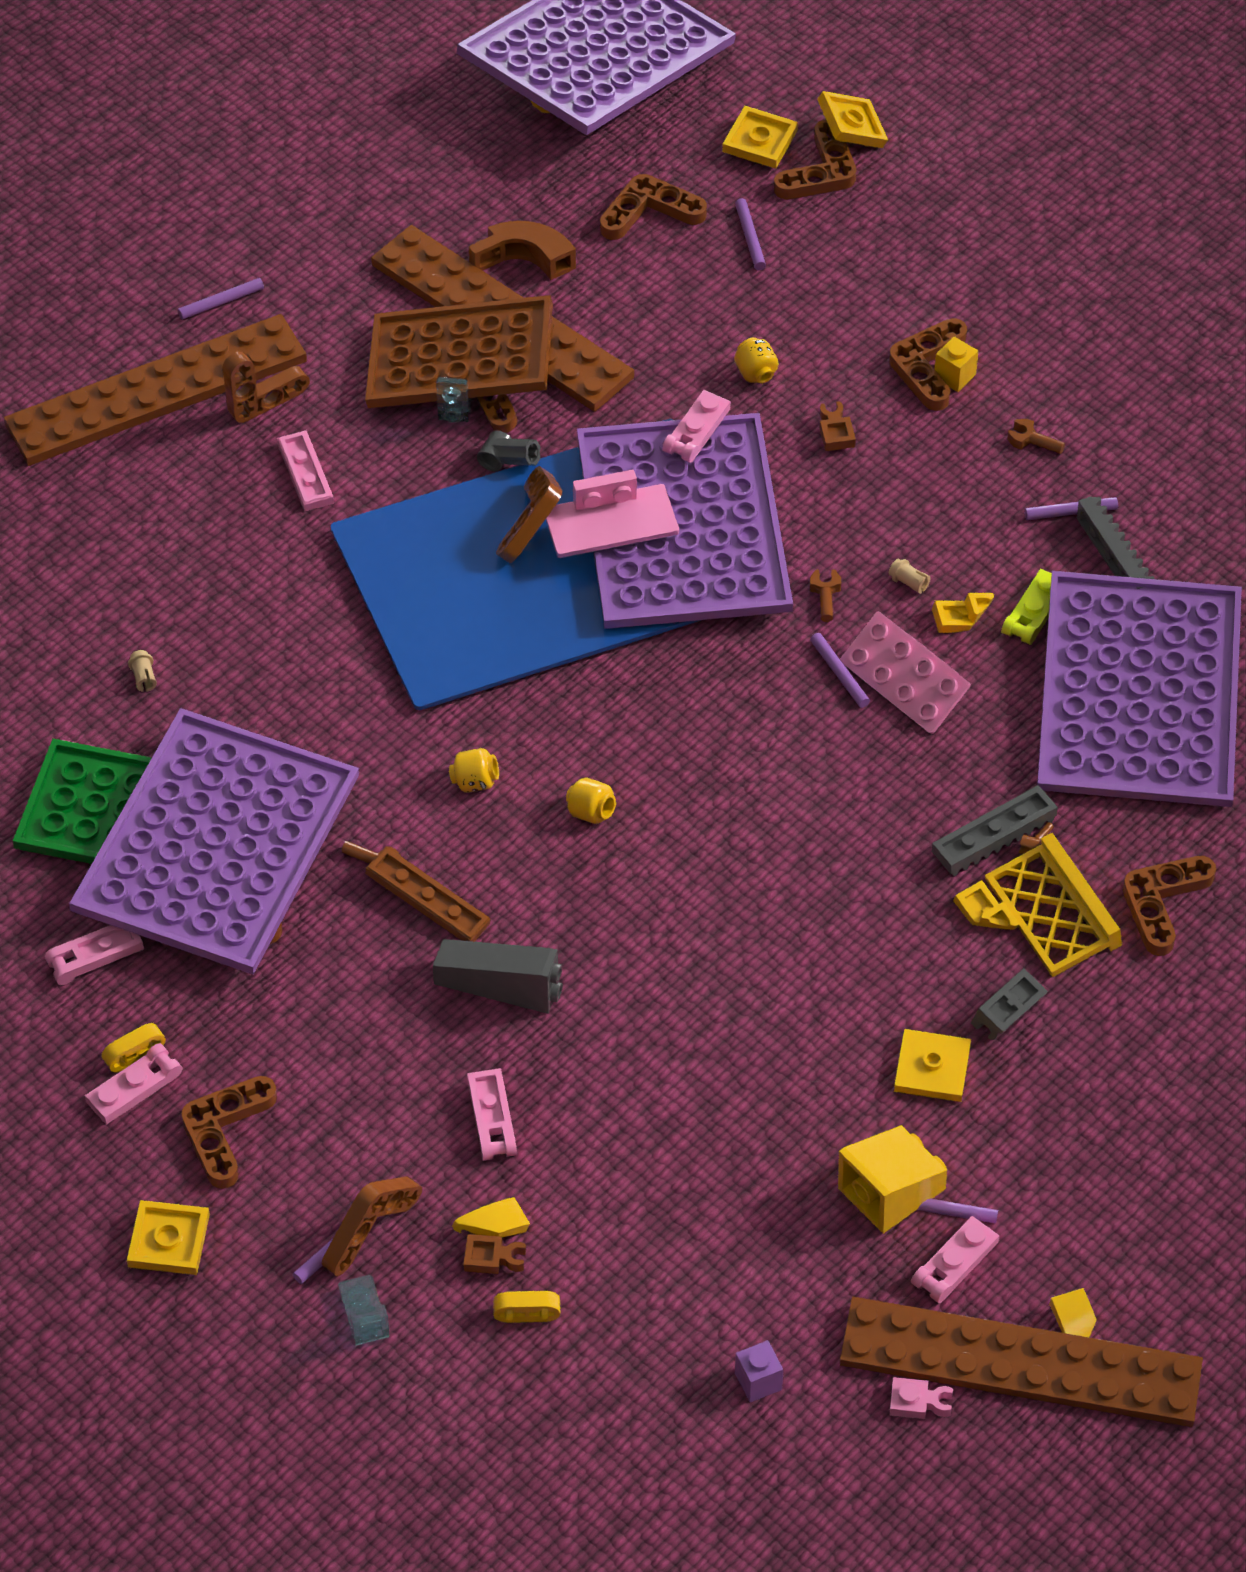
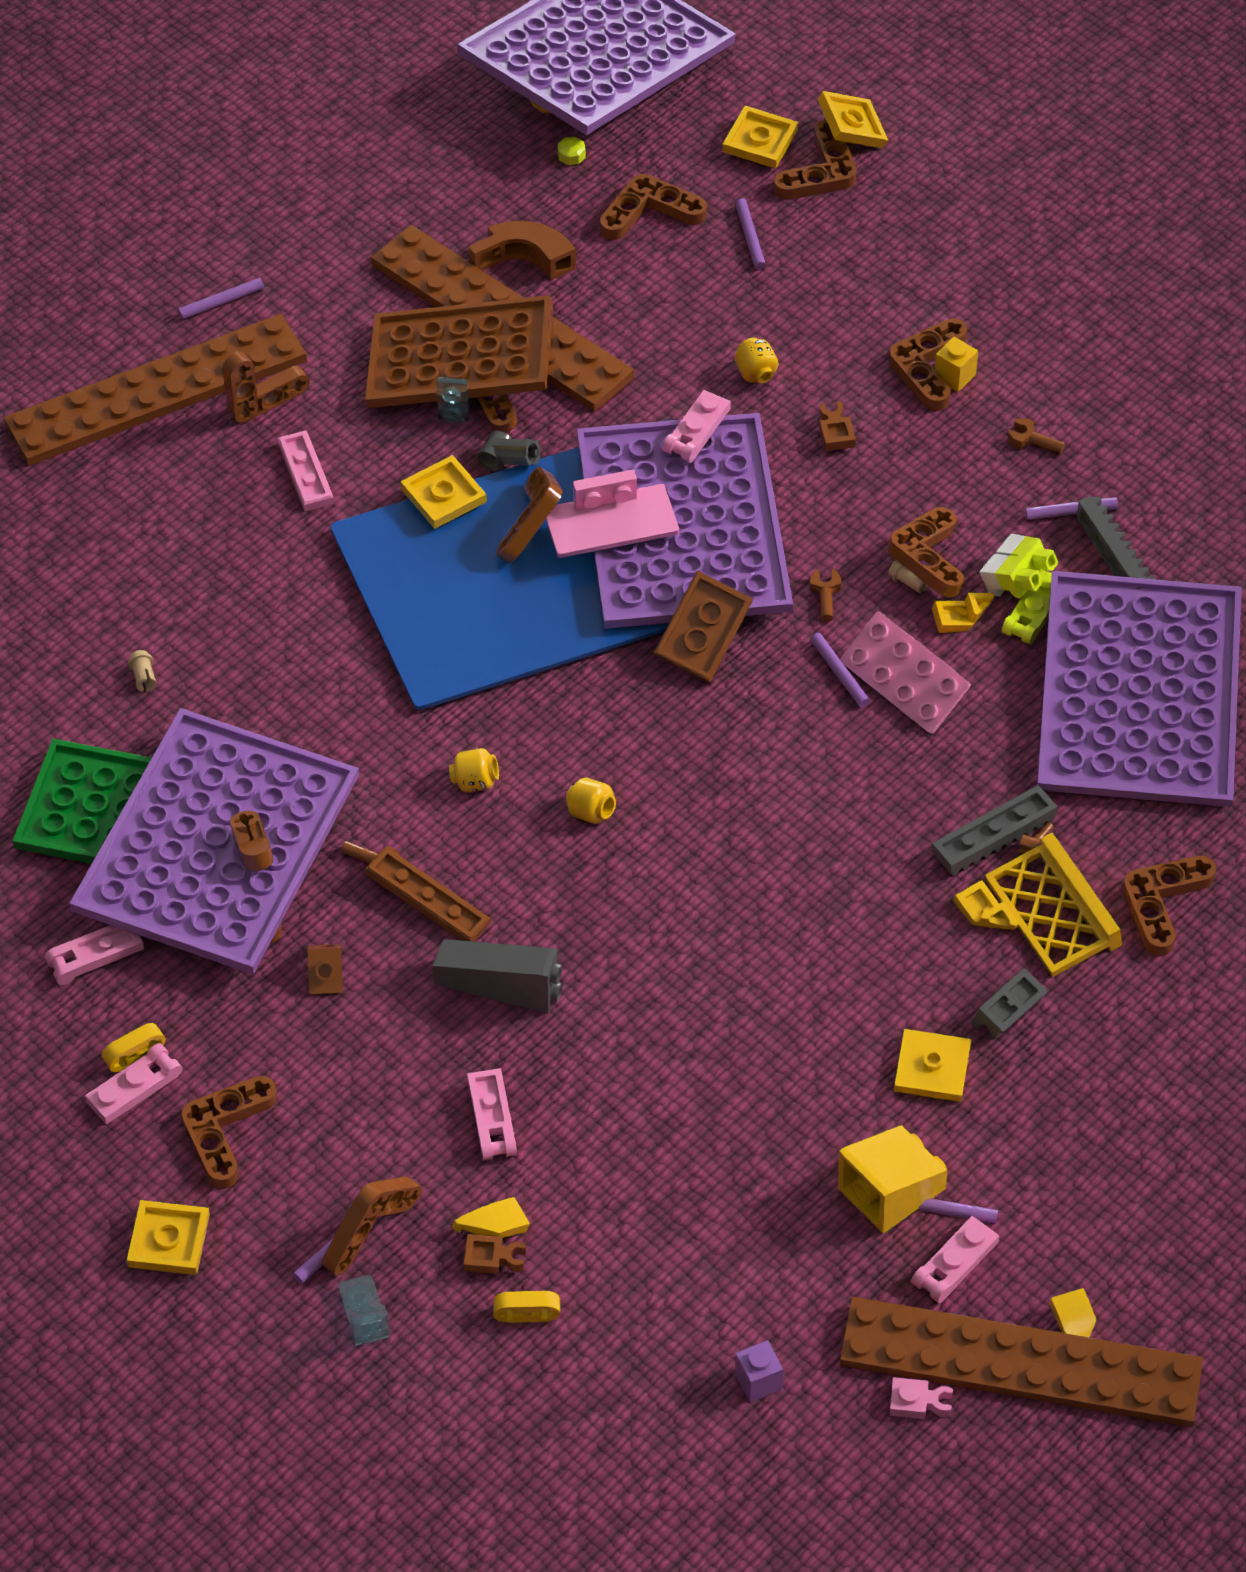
(251, 840): none -> dark orange piece
(325, 968): none -> dark orange bracket
(443, 491): none -> yellow plate
(571, 150): none -> neon yellow tile
(703, 626): none -> dark orange tile
(940, 576): none -> dark orange beam
(1017, 566): none -> neon yellow hips

